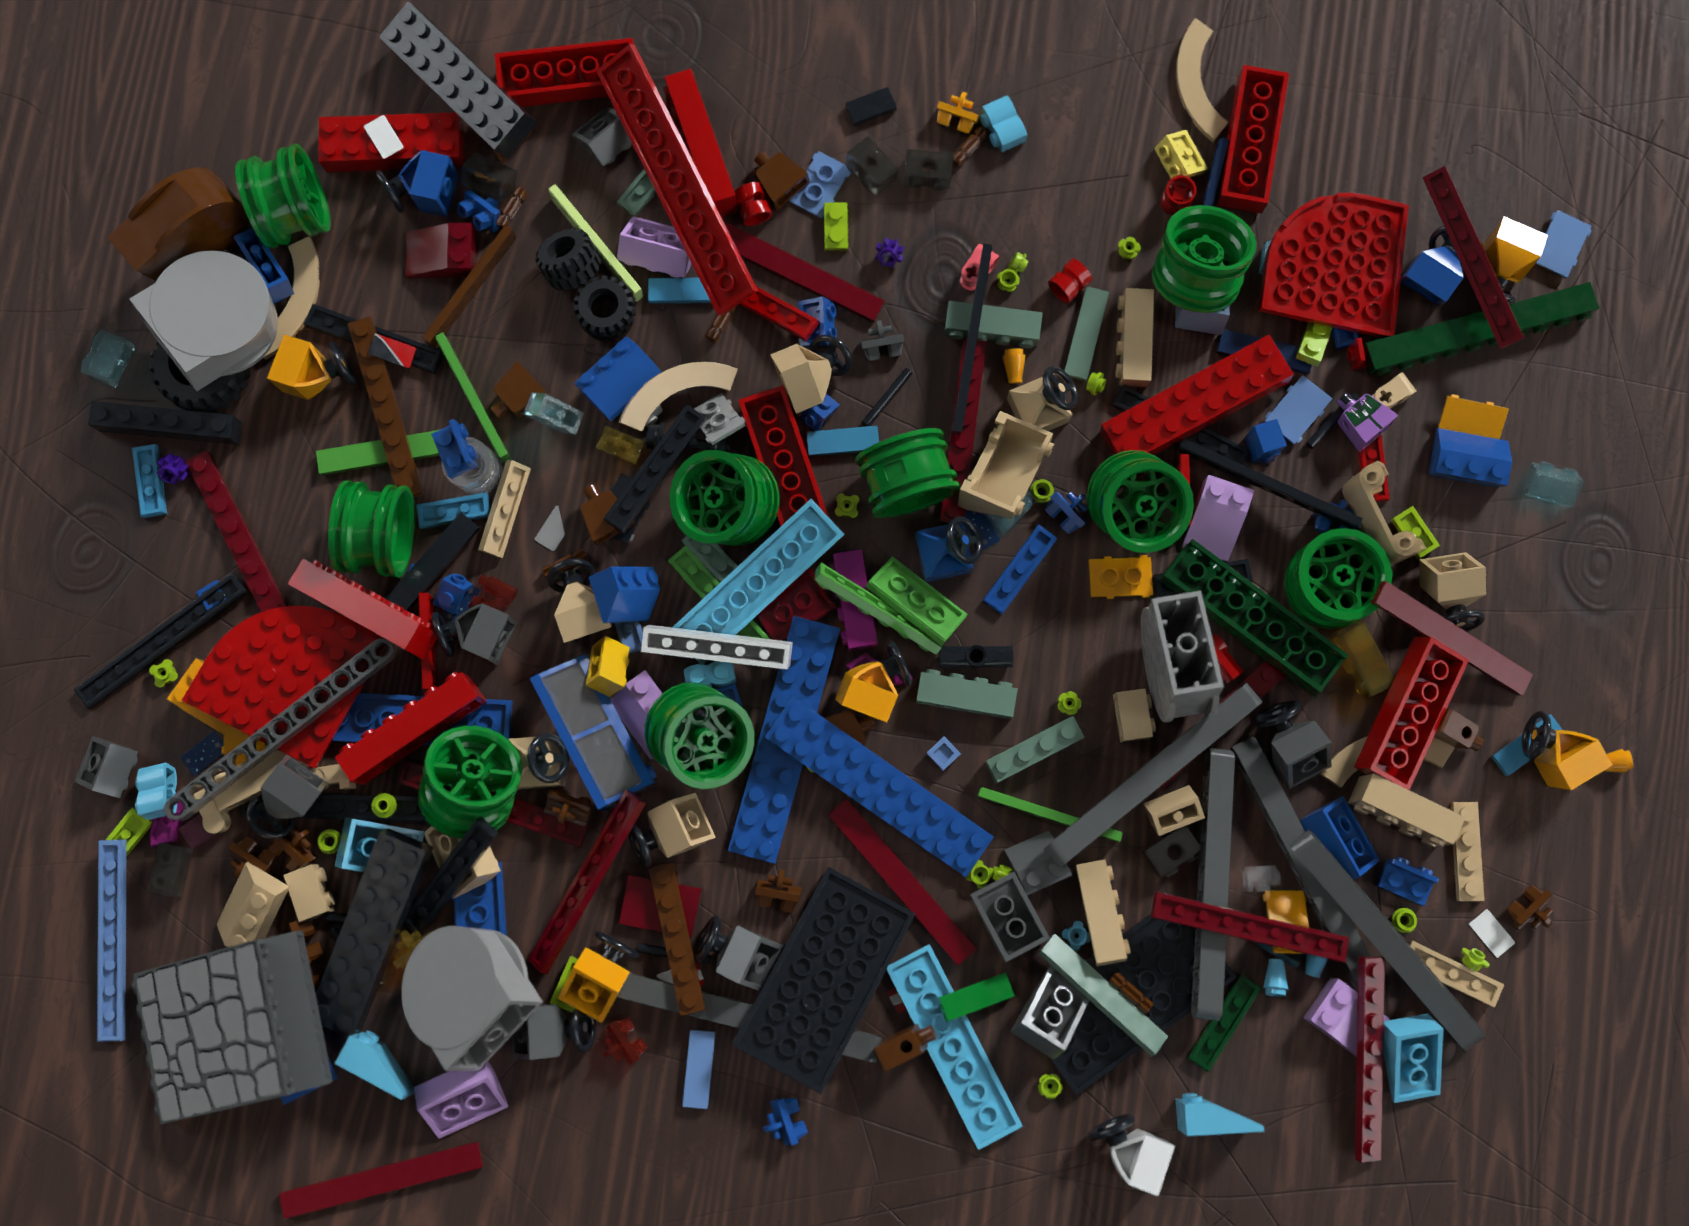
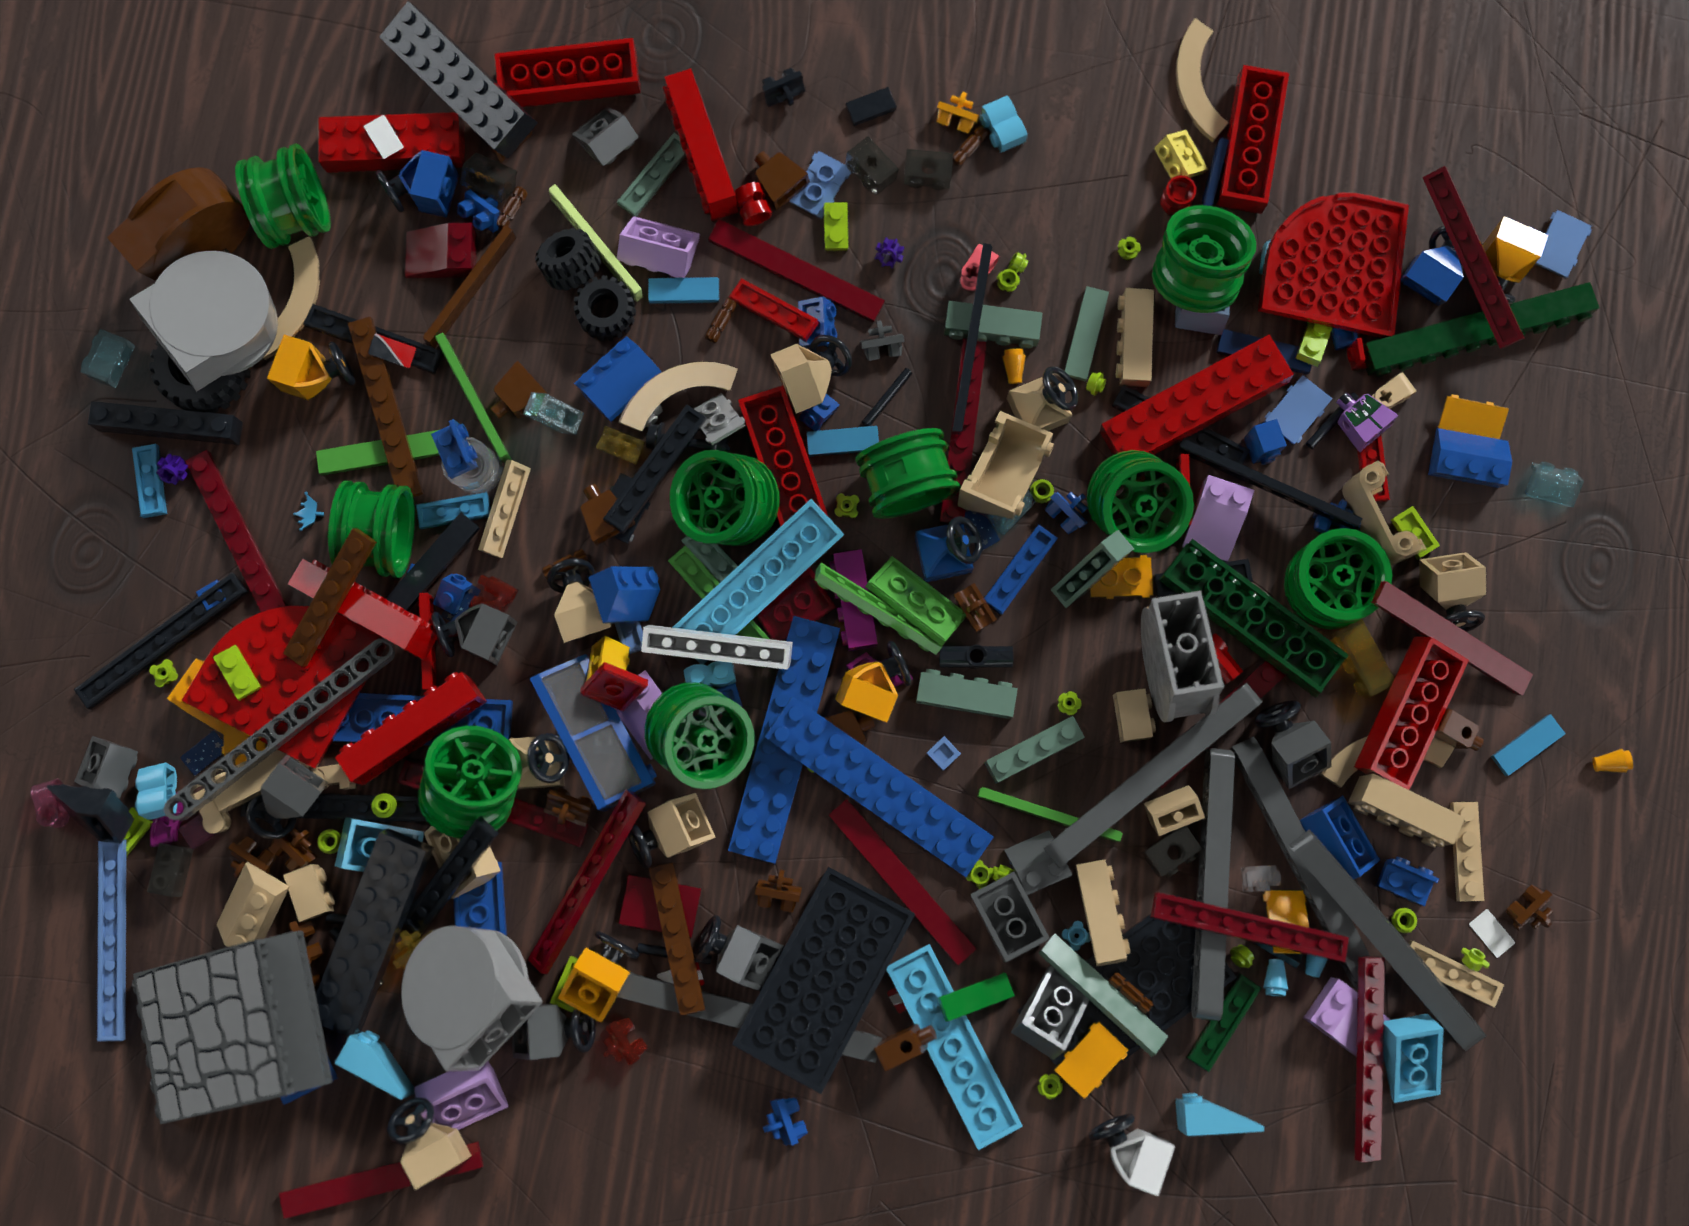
(48, 806): none -> clear pink piece
(95, 810): none -> black slope
(237, 672): none -> lime plate
(264, 262): blue brick -> none
(308, 513): none -> dark azure piece
(329, 597): none -> reddish brown plate
(430, 1146): none -> tan piece
(552, 530): light grey sticker -> none
(614, 686): none -> red tile
(676, 180): red plate -> none
(699, 1069): medium blue tile -> none
(784, 88): none -> black hips
(975, 607): none -> reddish brown hips
(1066, 283): red wheel -> none
(1091, 1060): none -> light orange piece
(1092, 568): none -> sand green brick
(1241, 956): none -> lime plate
(1562, 755): light orange piece -> none

